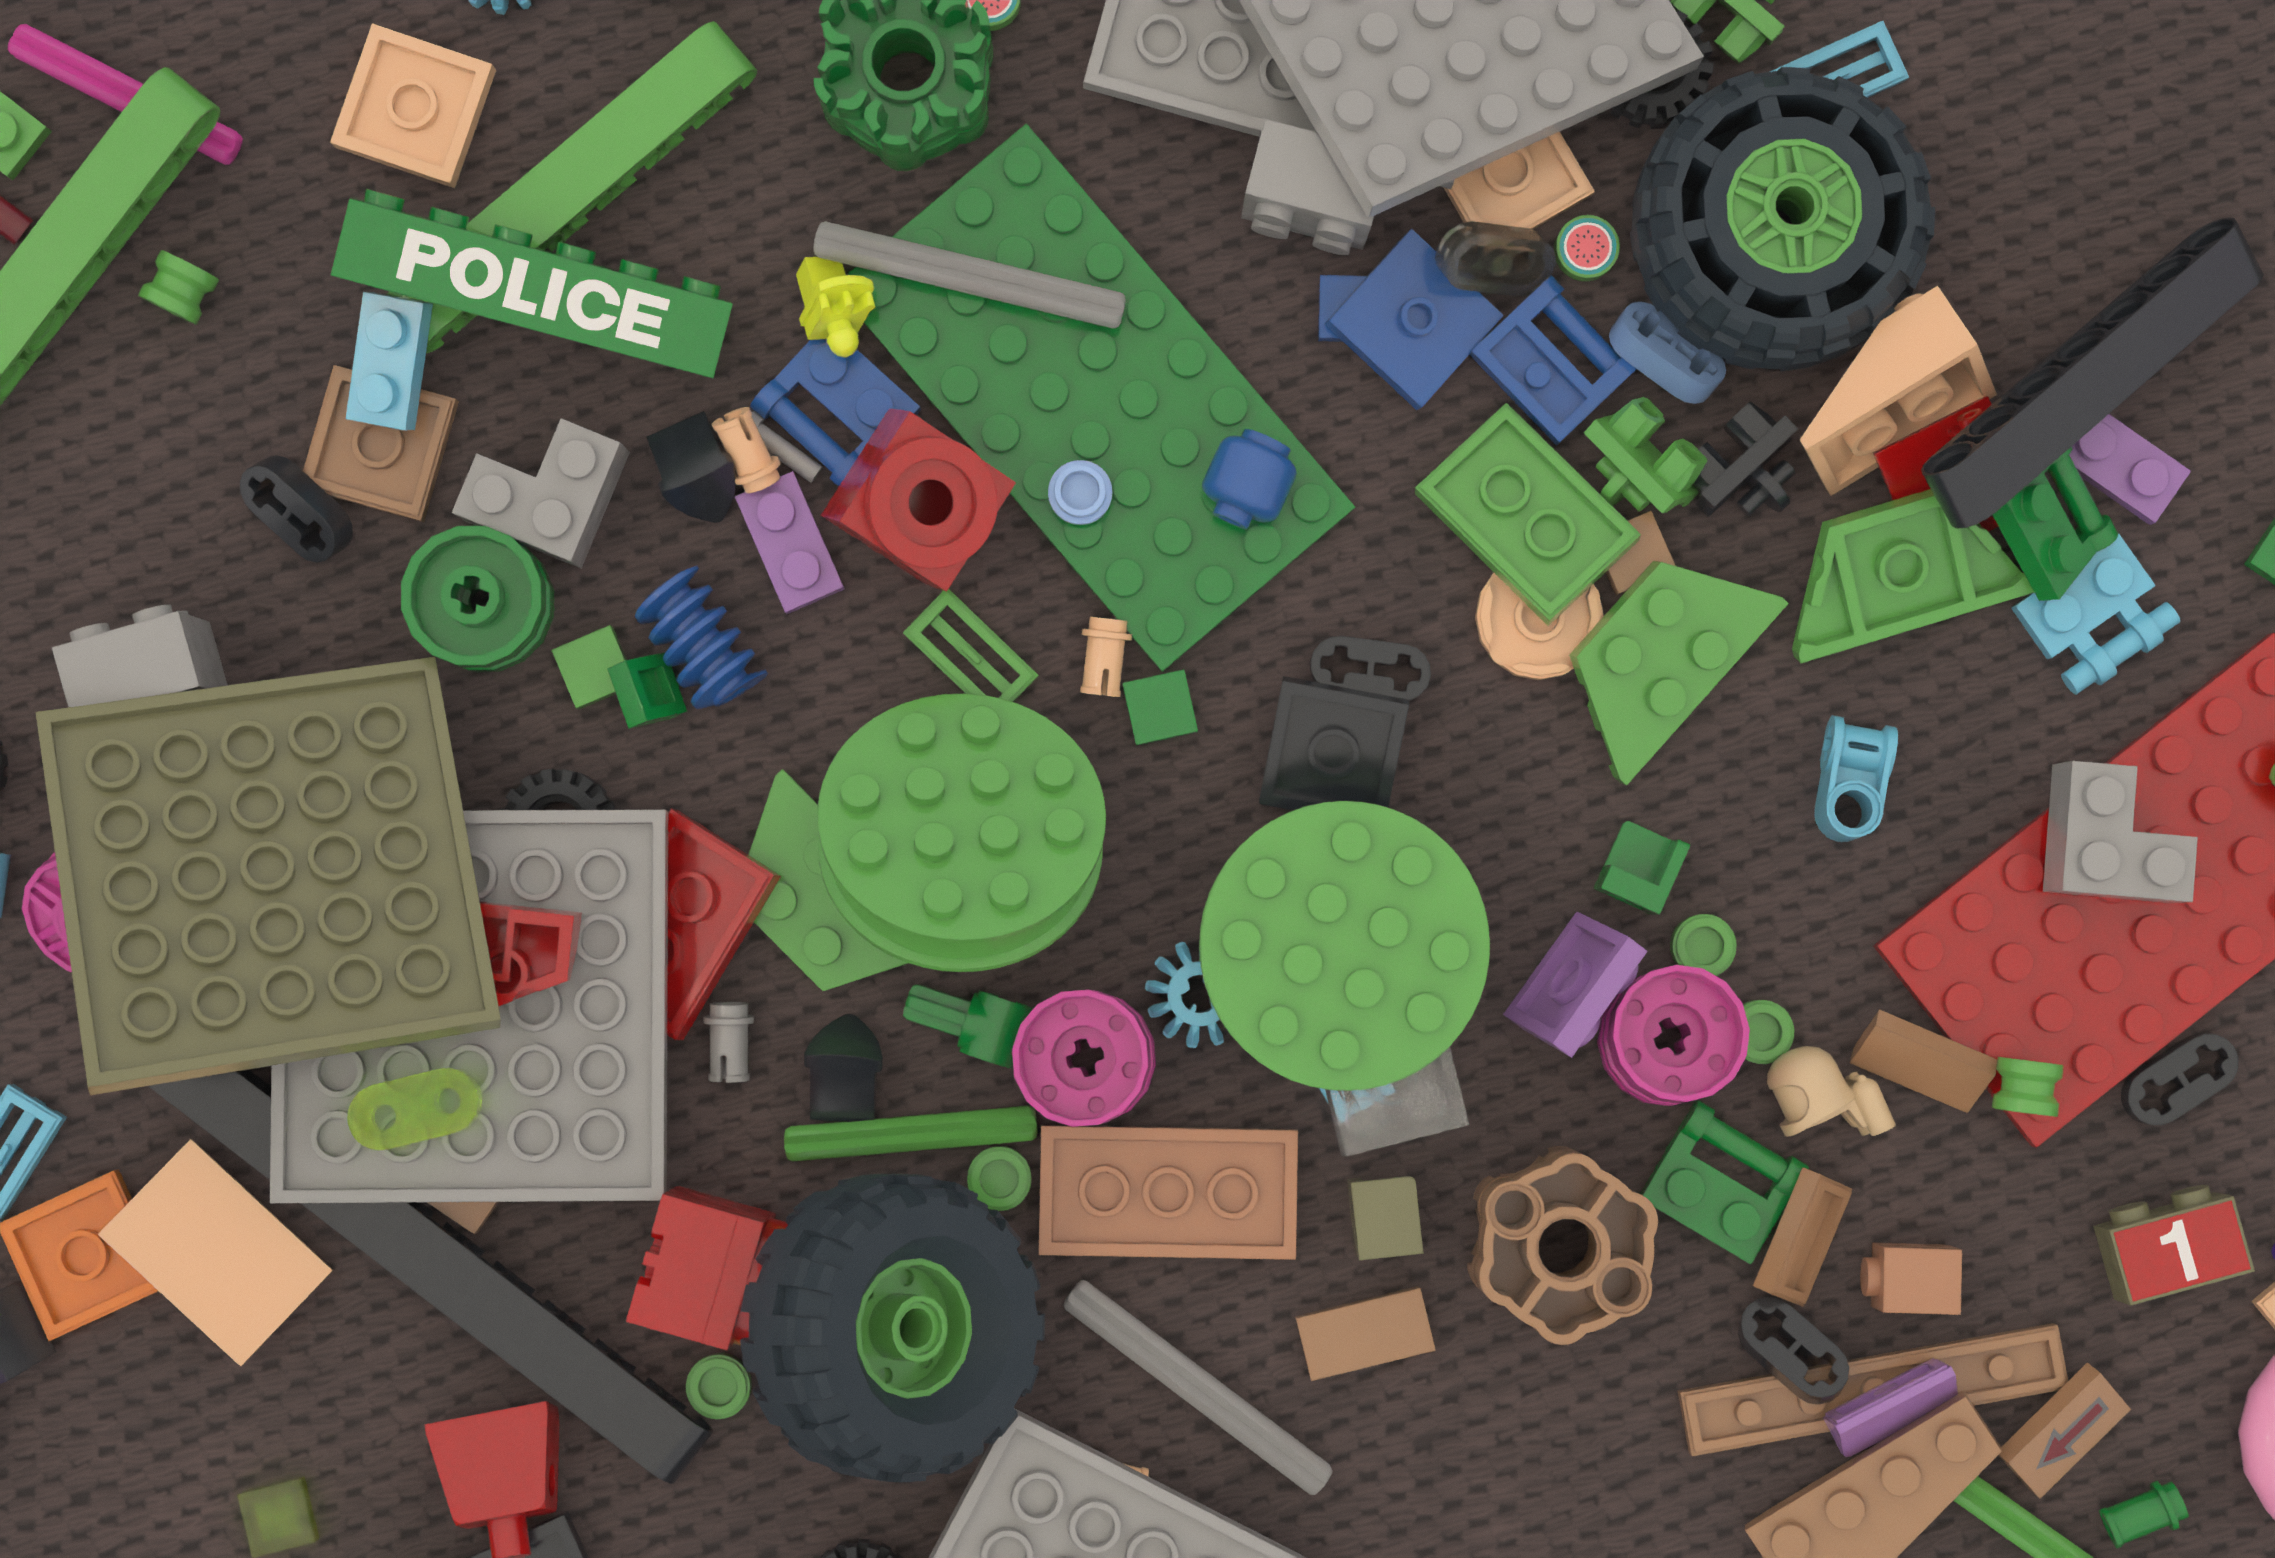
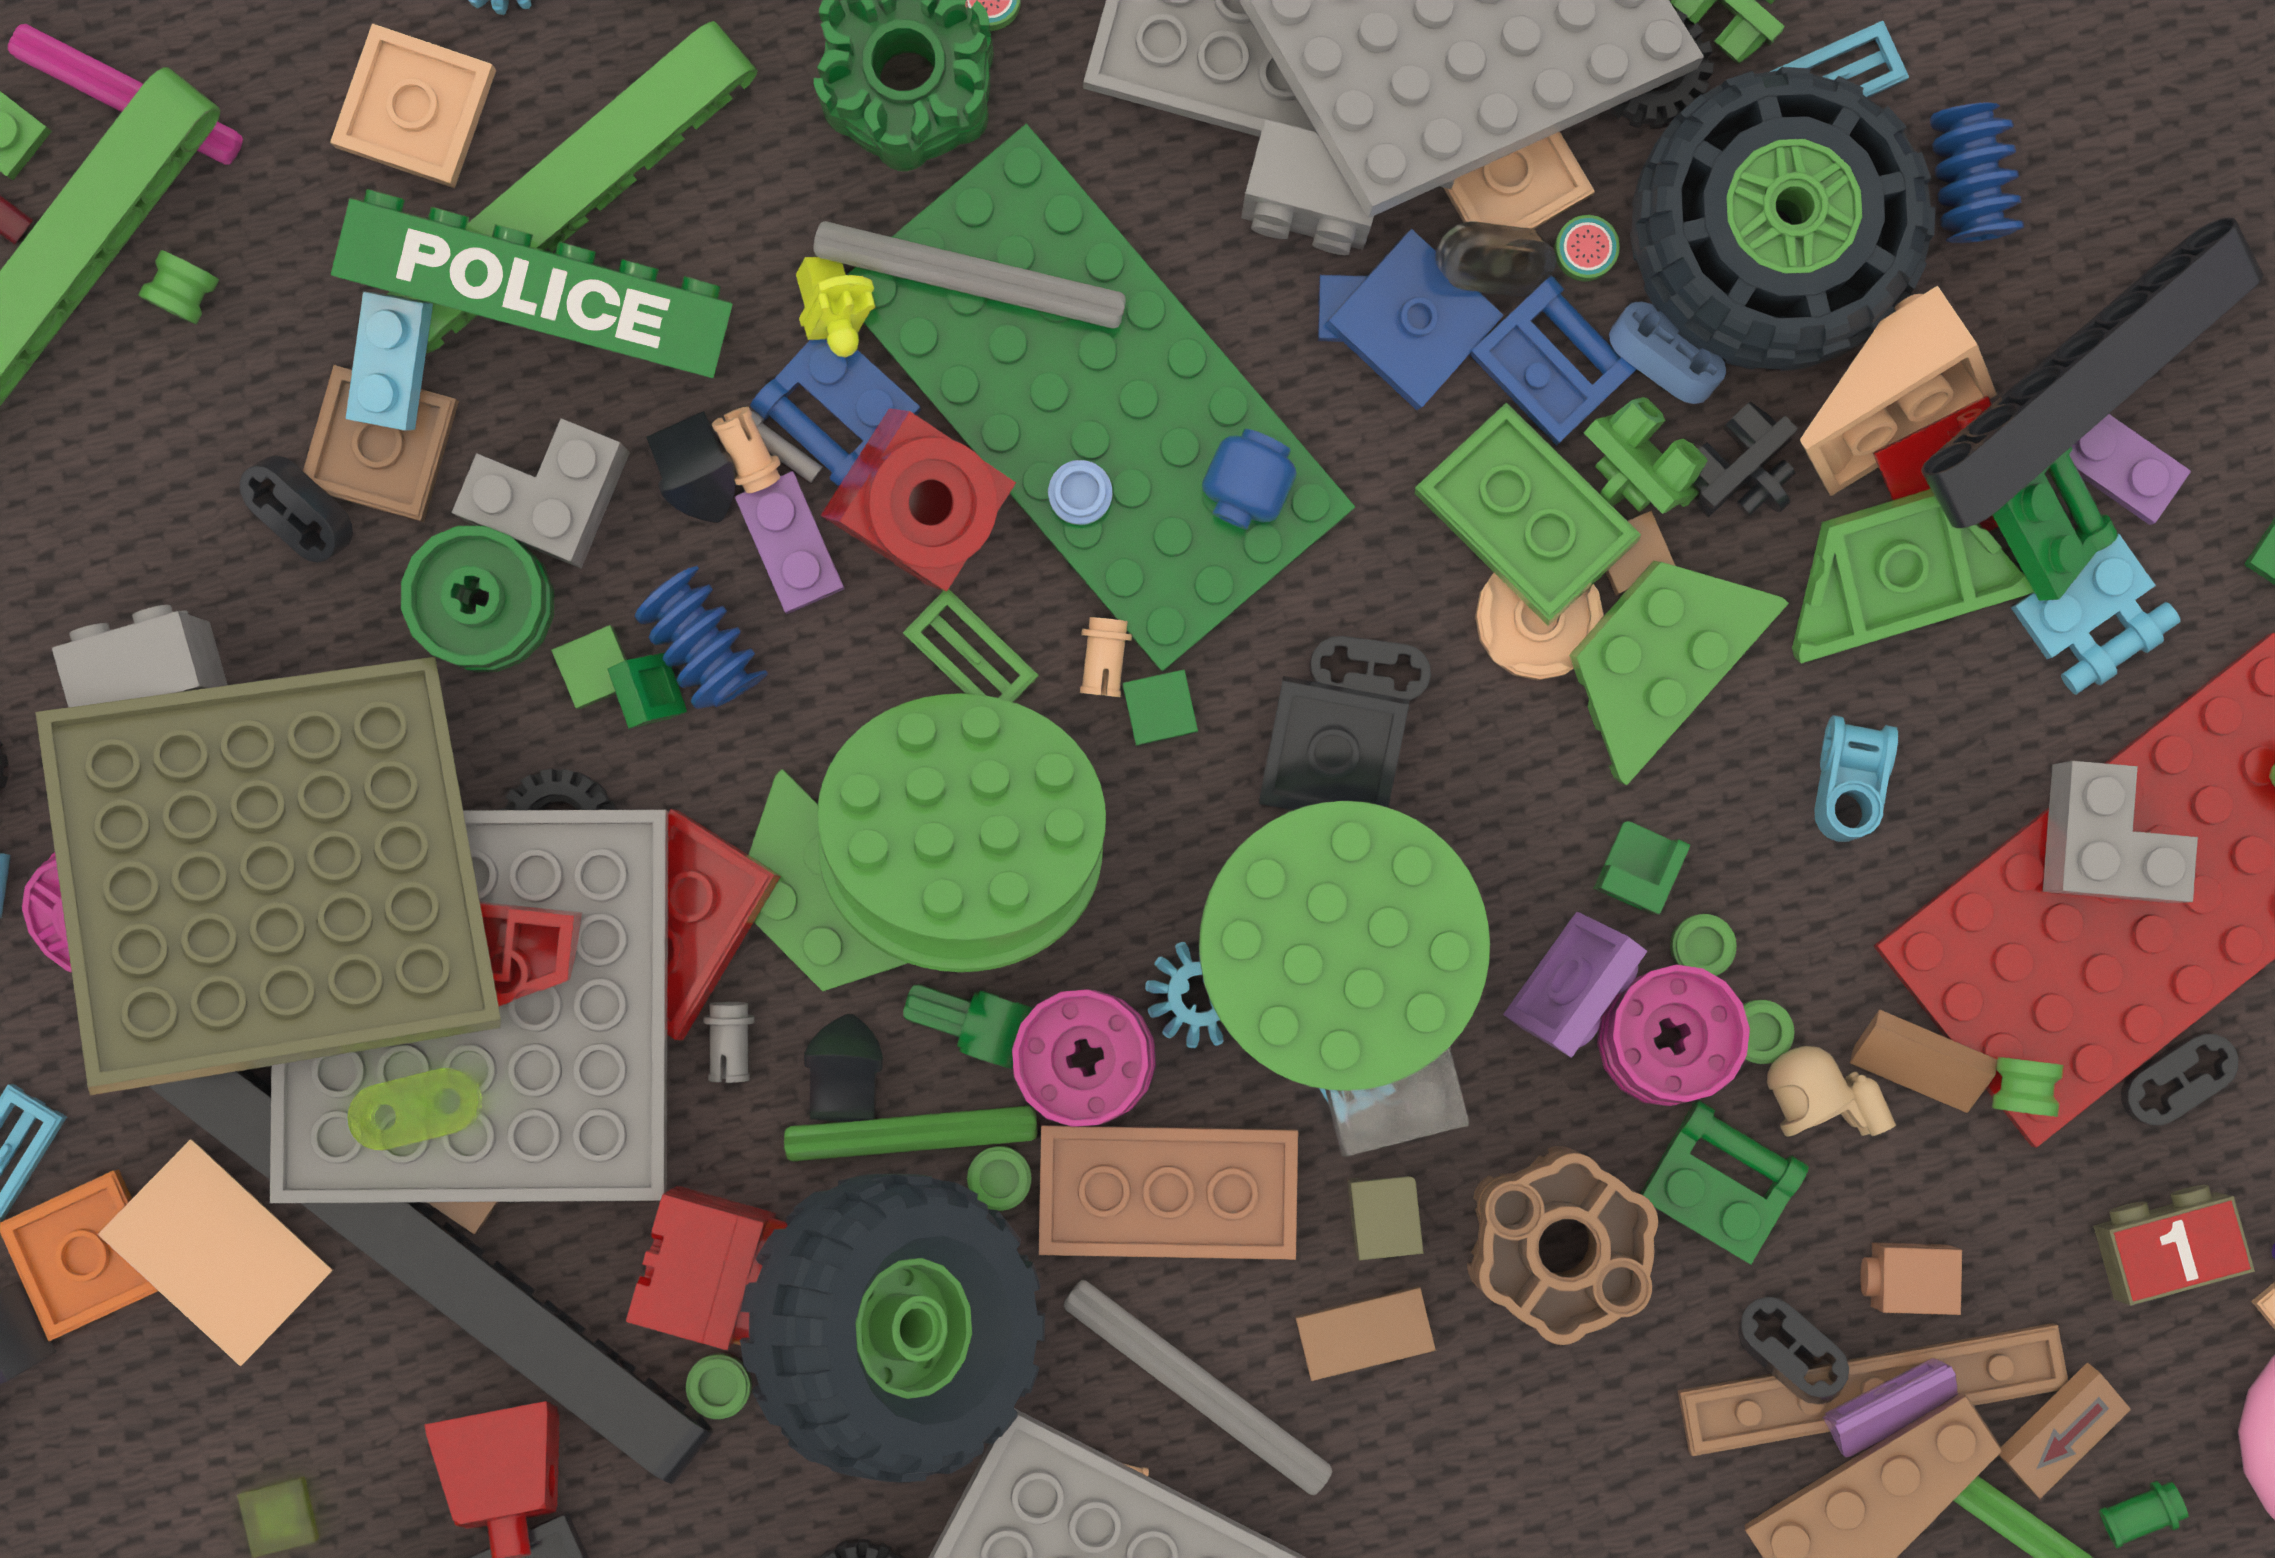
(1803, 1237): medium nougat tile -> none
(1974, 173): none -> blue piece

